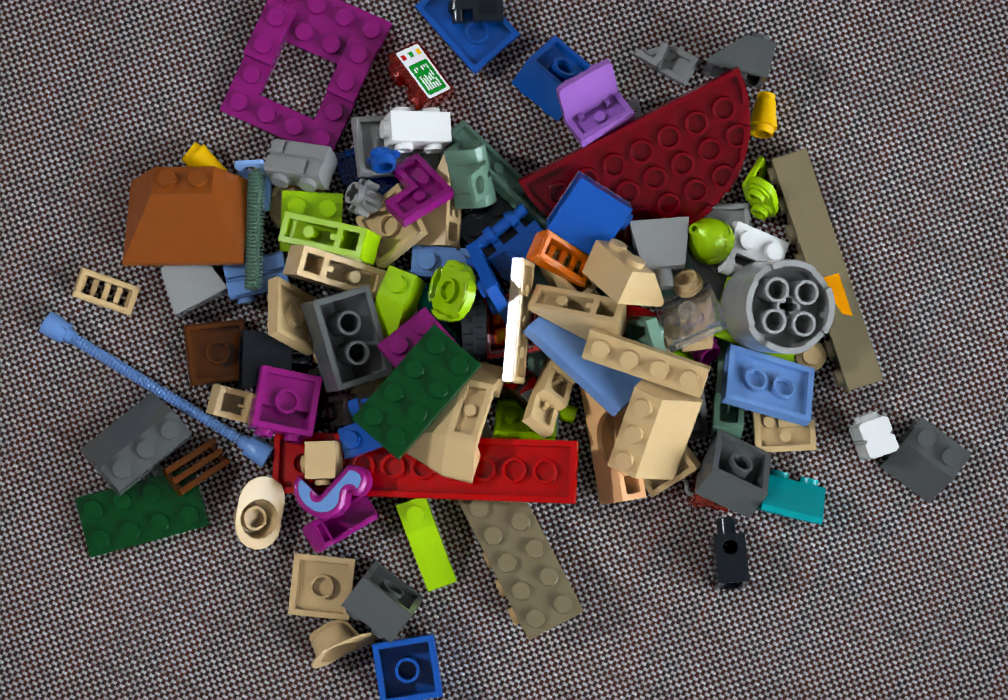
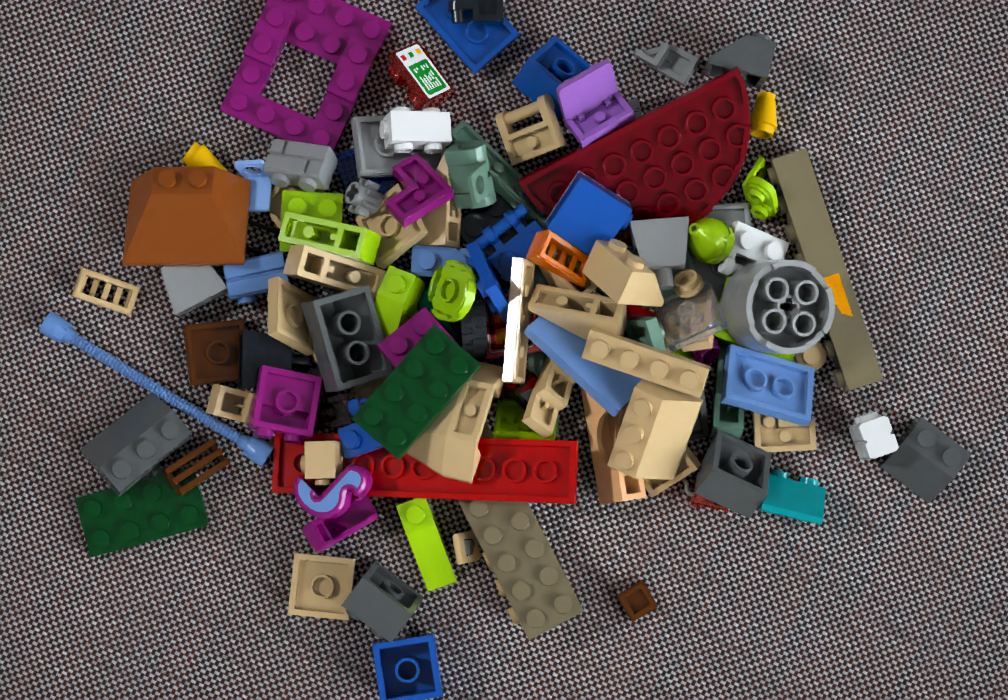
(253, 228): sand green axle -> none
(259, 512): tan piece -> none
(336, 640): tan piece -> none
(383, 159): blue plate -> none
(466, 547): none -> tan slope
(533, 139): none -> tan plate
(568, 413): lime hand -> none
(637, 600): none -> reddish brown tile
(729, 570): black torso -> none

